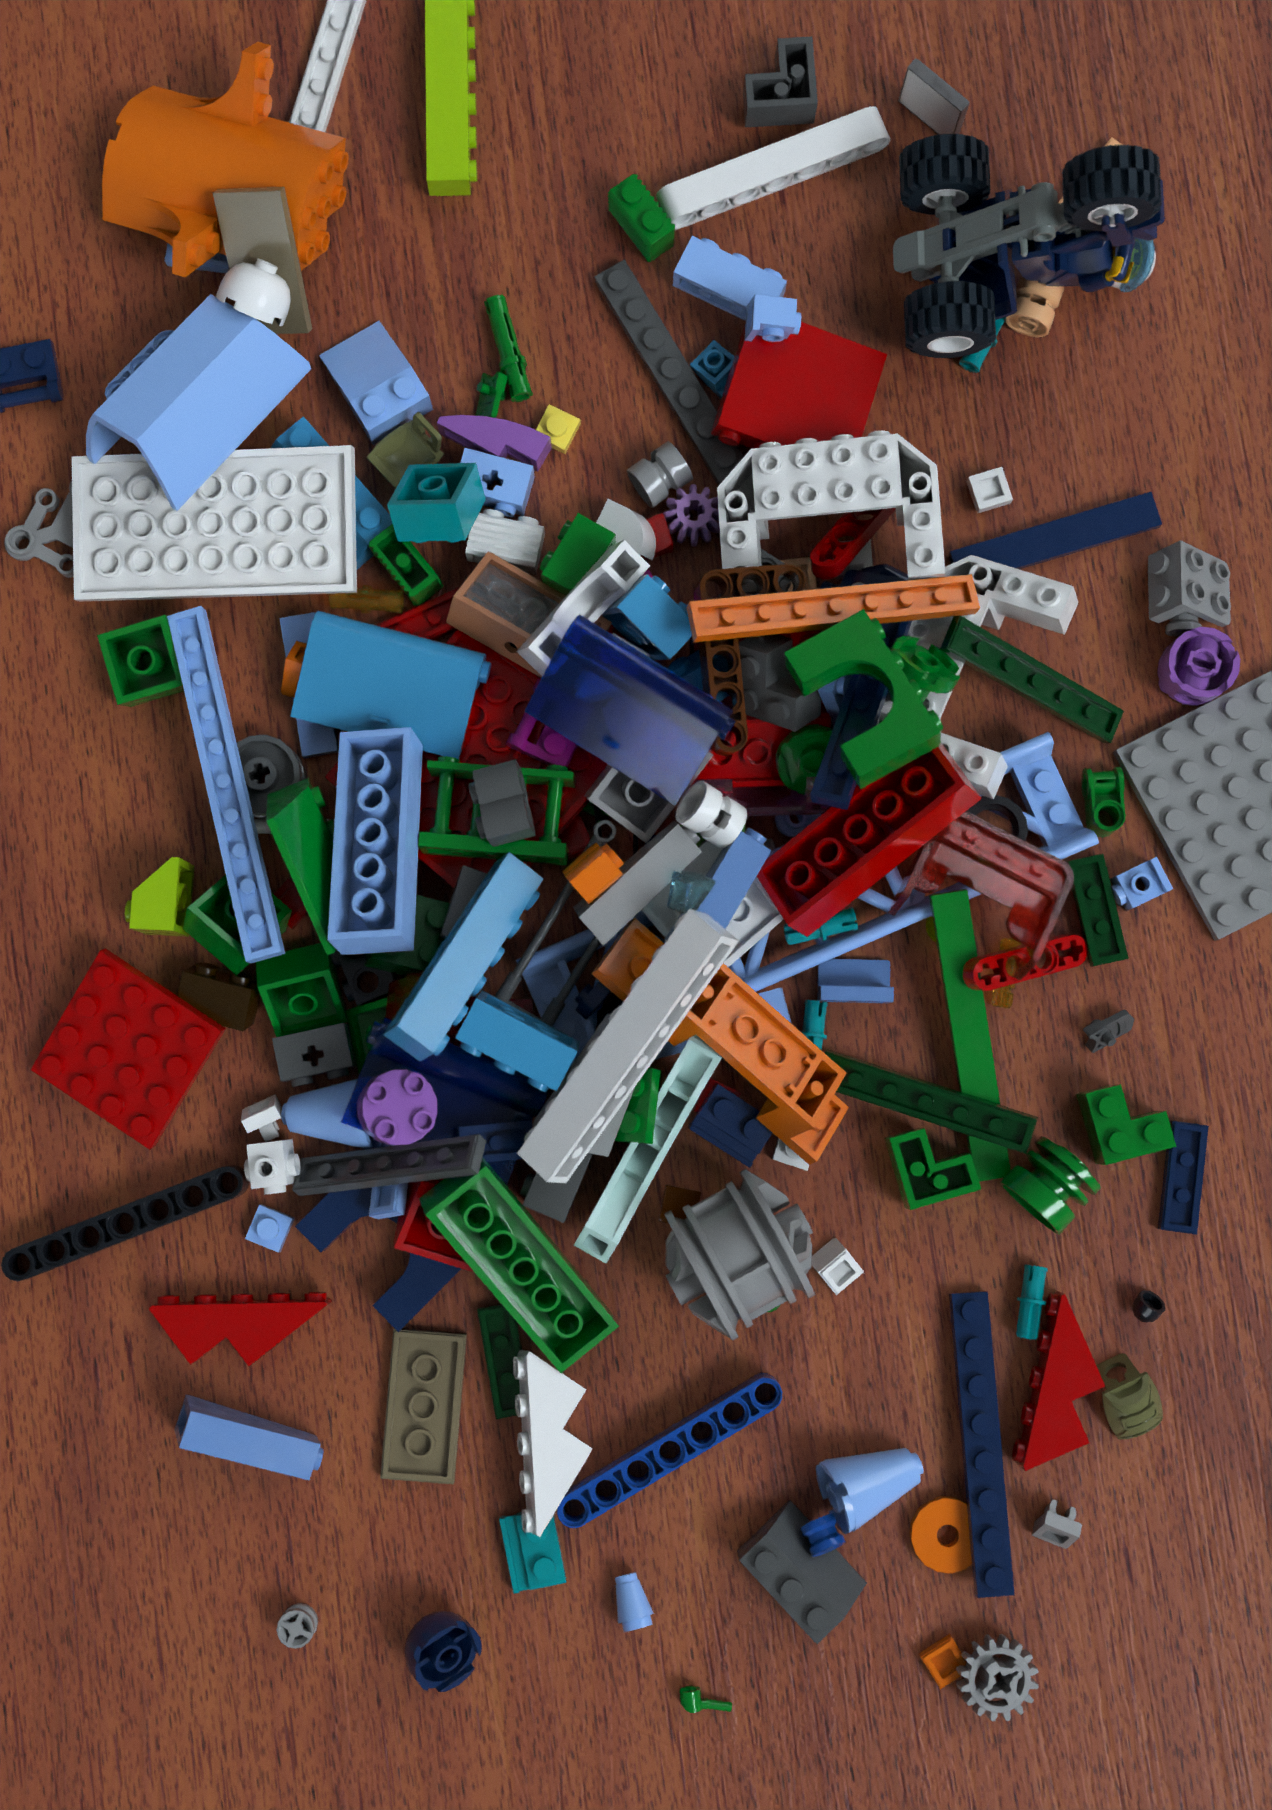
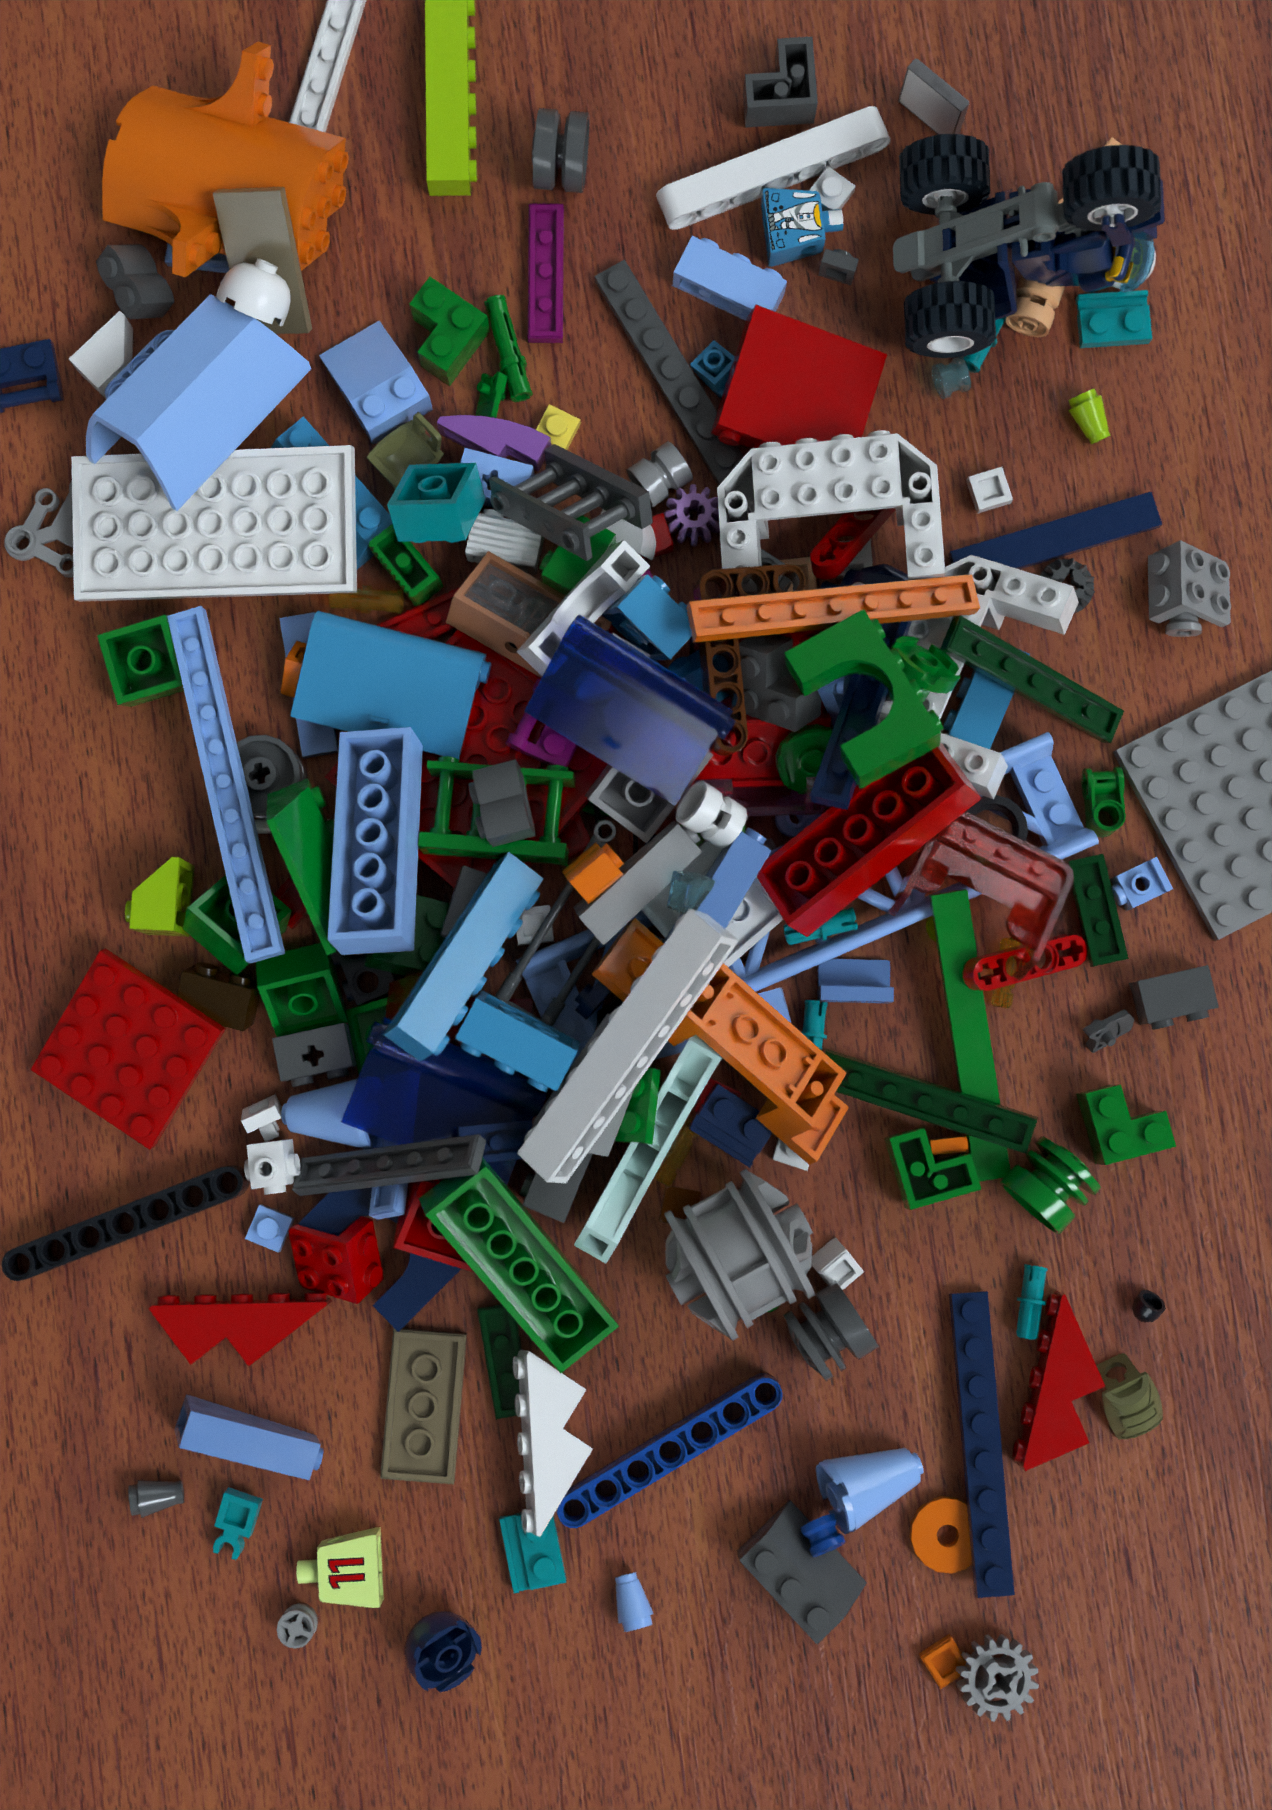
(105, 353): none -> white slope
(135, 281): none -> dark grey brick
(153, 1496): none -> dark grey cone
(237, 1518): none -> teal plate
(338, 1265): none -> red bracket
(347, 1569): none -> yellowish green torso
(397, 1107): medium lavender brick -> none
(455, 330): none -> green brick
(531, 923): none -> white plate
(545, 273): none -> magenta tile
(559, 150): none -> dark grey wheel
(574, 477): none -> dark grey fence
(641, 217): green brick -> none
(676, 1154): none -> clear yellow axle
(692, 1702): green hand -> none
(771, 318): light blue brick -> none
(795, 224): none -> dark azure torso
(830, 1331): none -> dark grey wheel
(833, 189): none -> white plate
(838, 266): none -> dark grey plate
(948, 1145): none -> orange tile
(951, 377): none -> clear light blue wheel
(979, 711): none -> dark azure brick
(1057, 1528): light grey tile -> none
(1079, 577): none -> dark grey gear
(1090, 415): none -> lime cone
(1113, 319): none -> teal plate
(1174, 995): none -> dark grey brick
(1183, 1178): dark blue tile -> none
(1198, 666): medium lavender brick -> none

